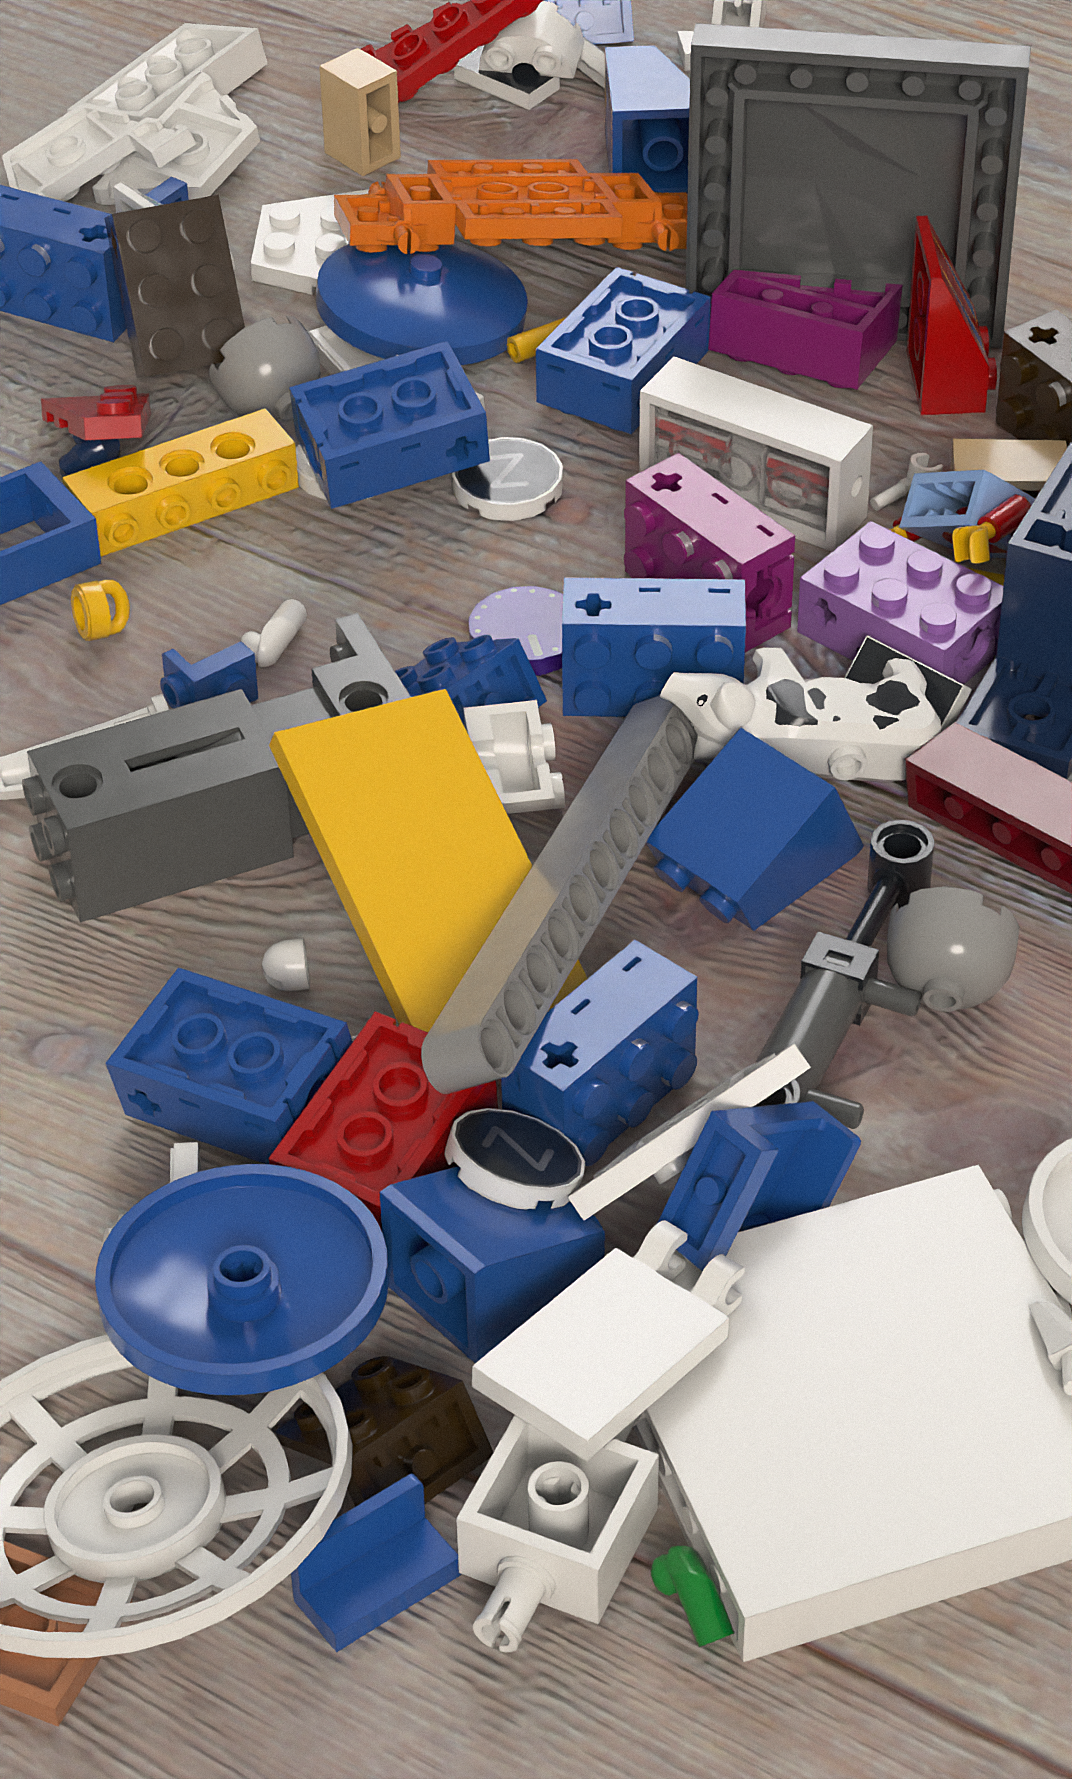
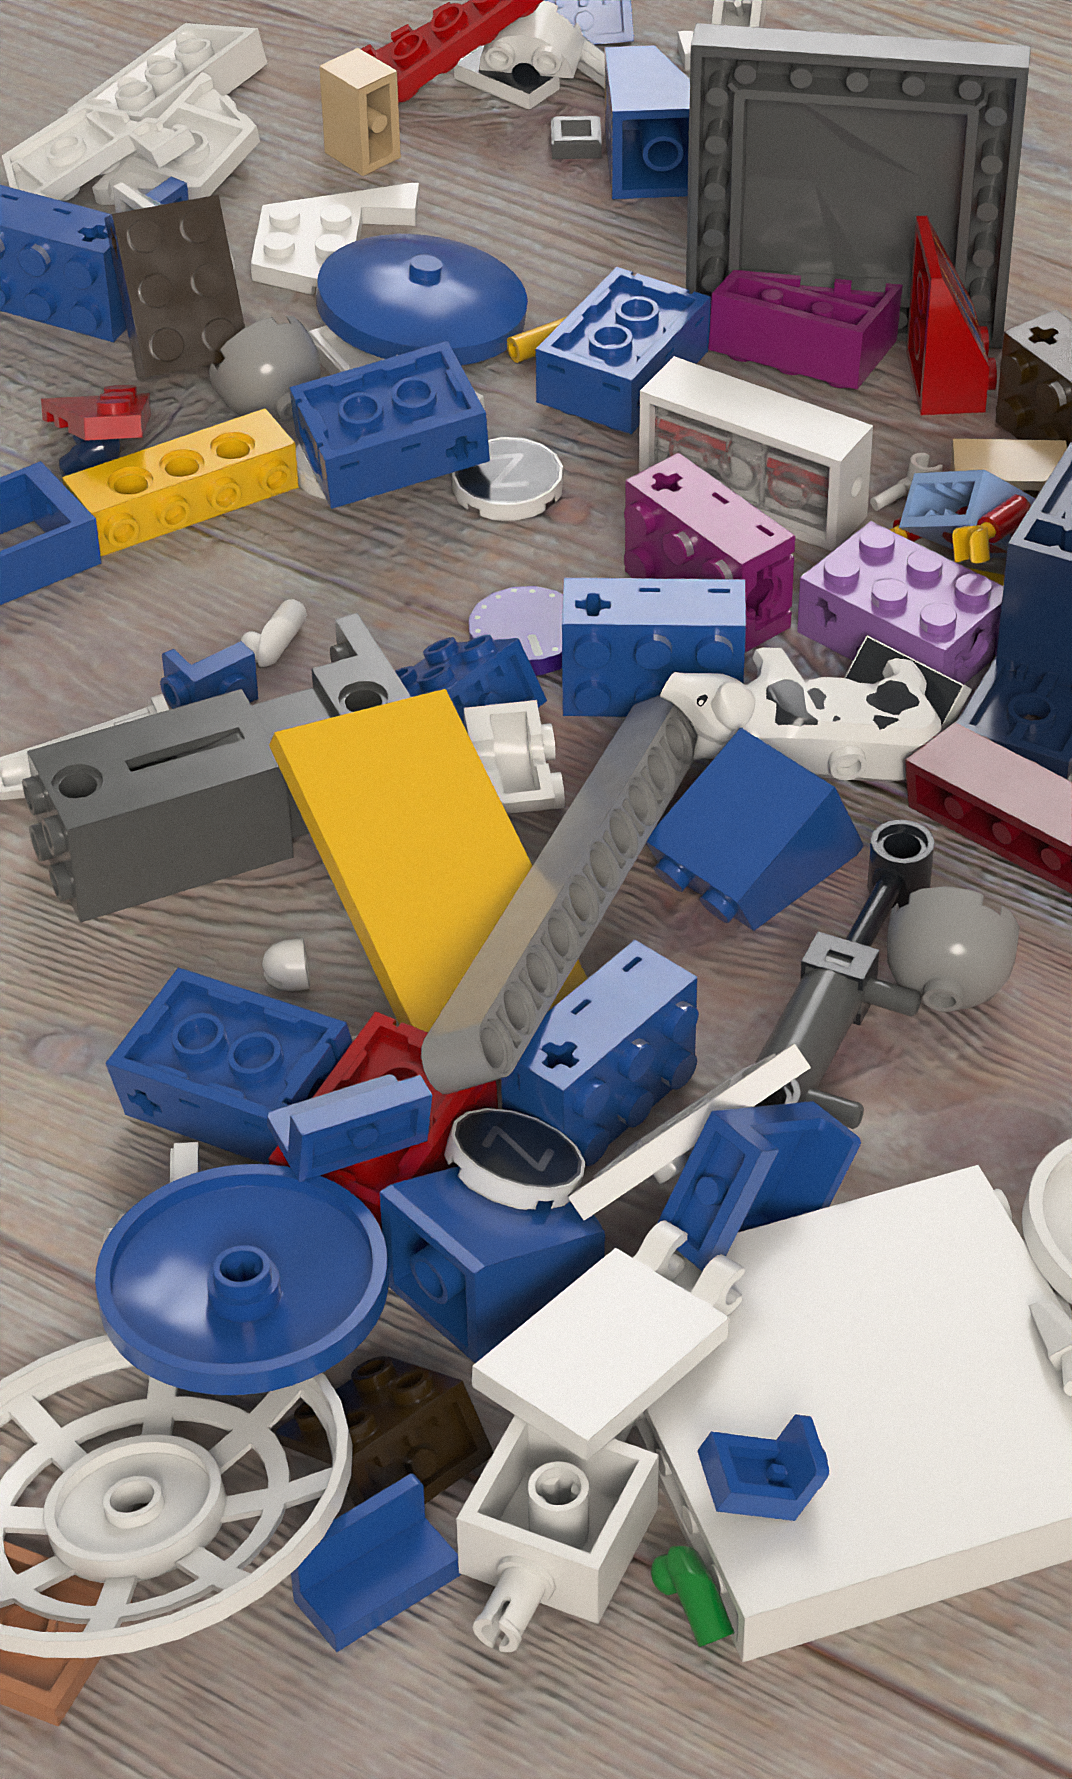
(92, 609): yellow tile -> none
(352, 1124): none -> blue panel
(511, 201): orange piece -> none
(576, 137): none -> dark grey tile
(765, 1474): none -> blue bracket

